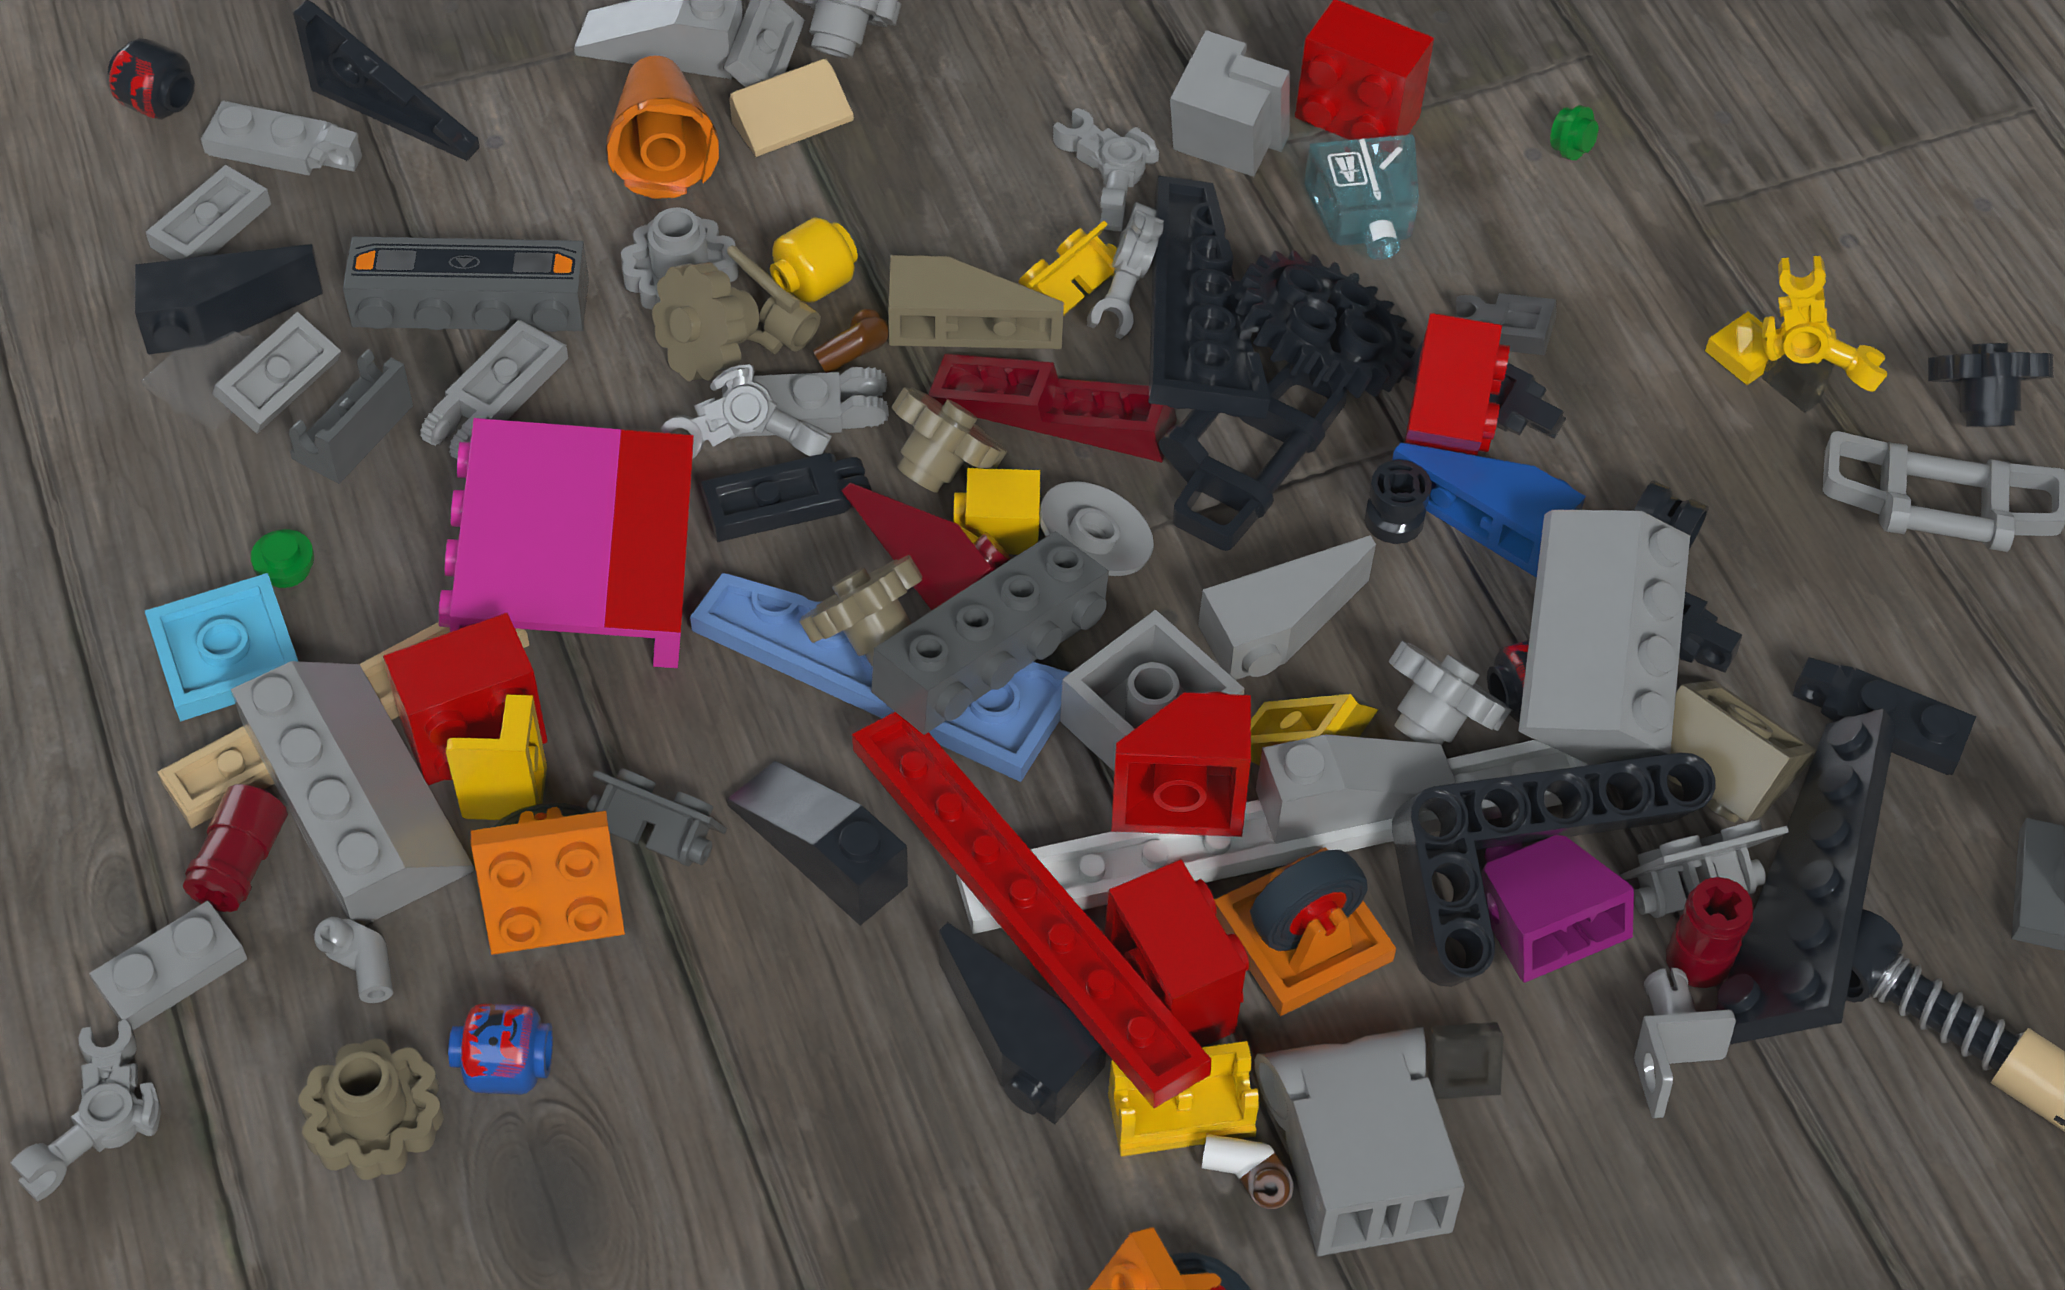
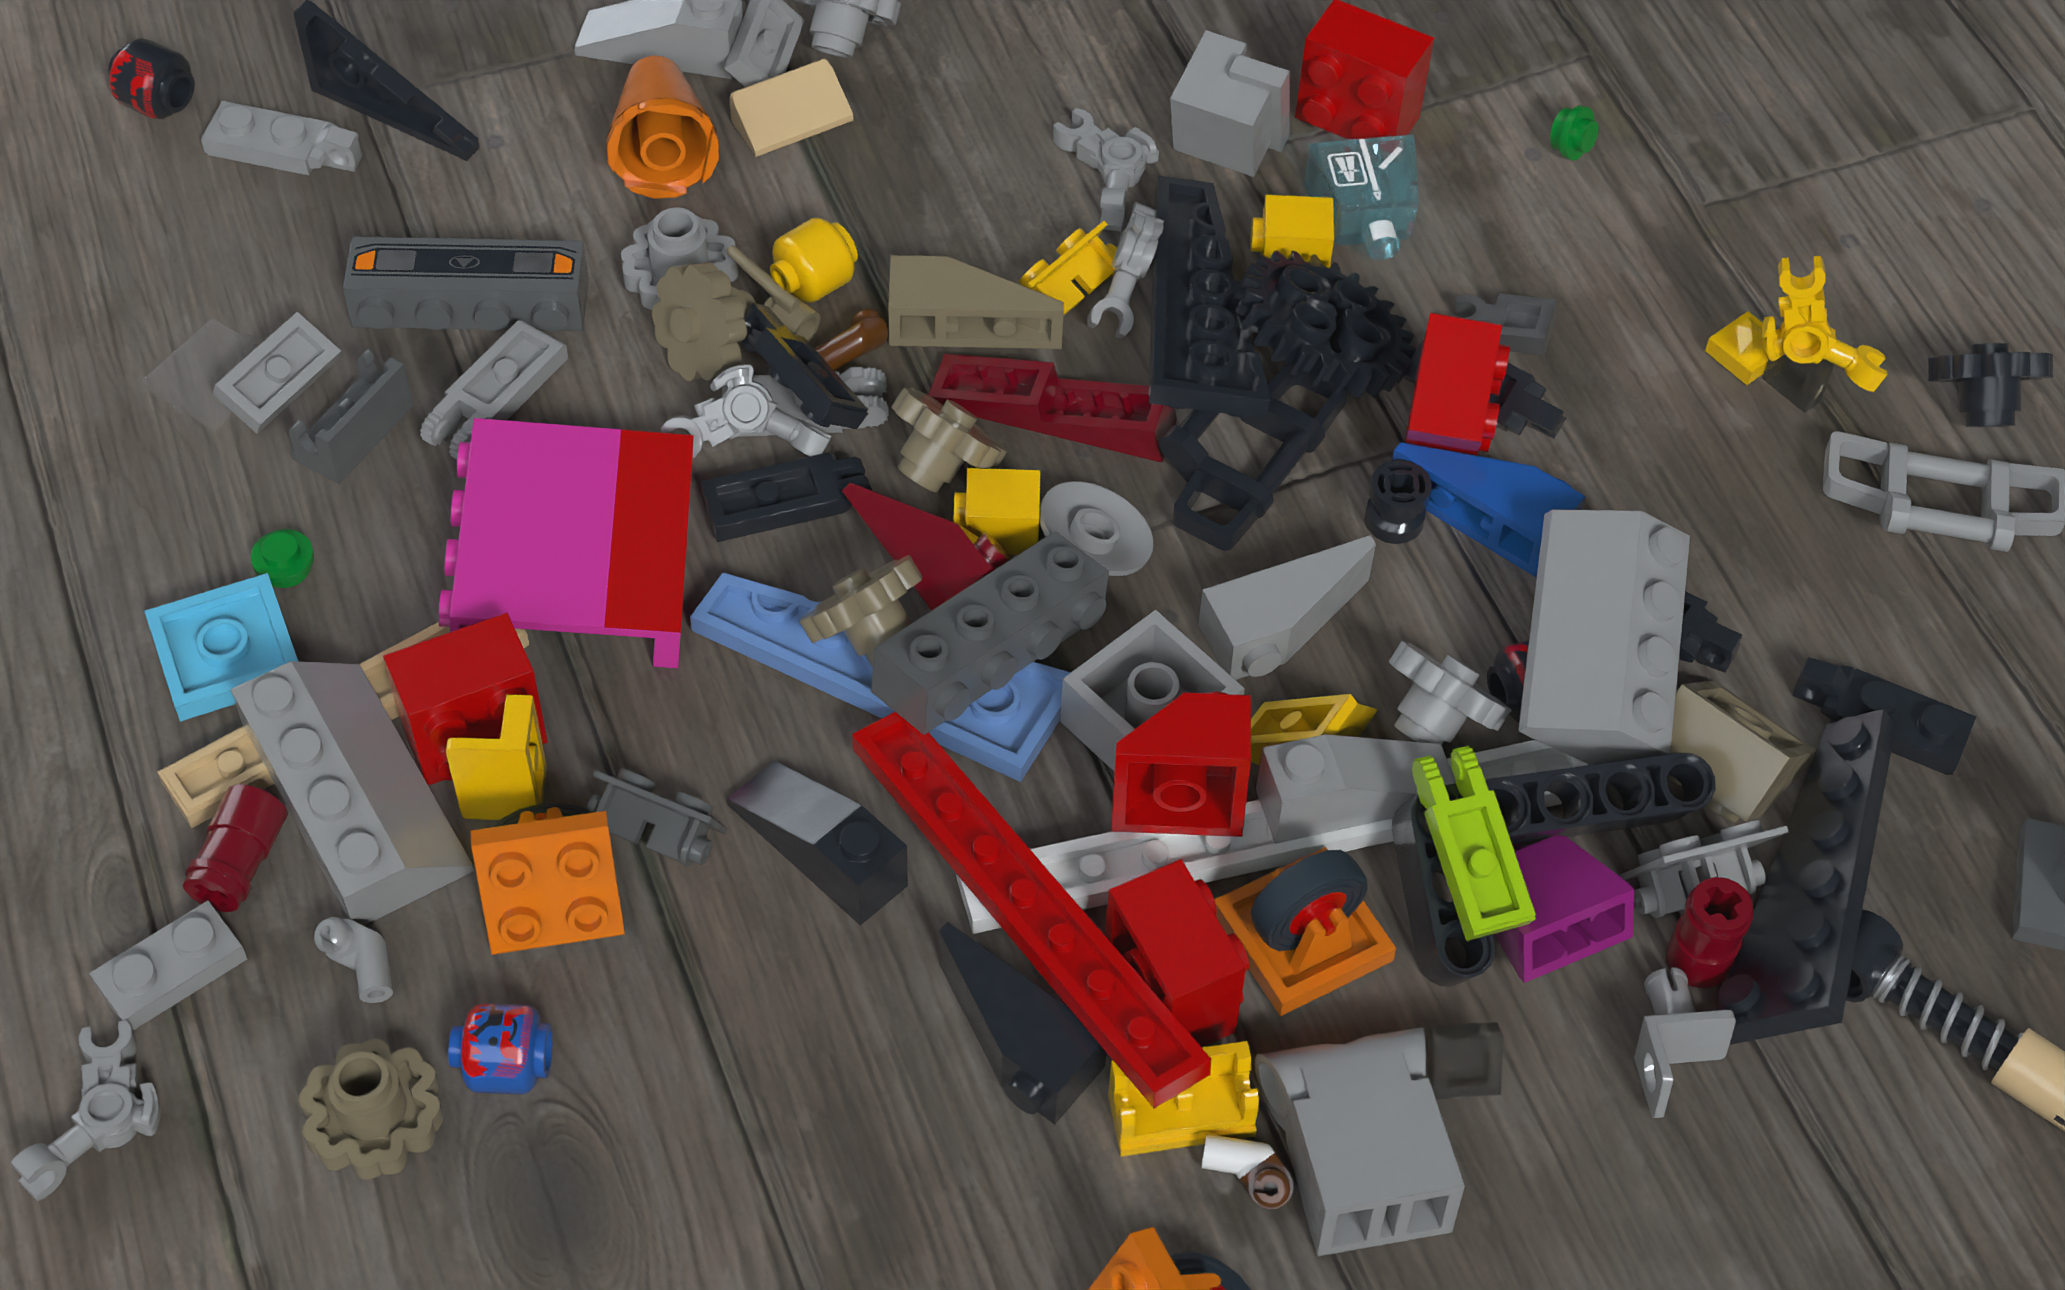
(209, 216): light grey plate -> none
(213, 295): black slope -> none
(803, 370): none -> black hinge
(1295, 225): none -> yellow brick
(1473, 847): none -> lime hinge
(1683, 515): black wheel -> none

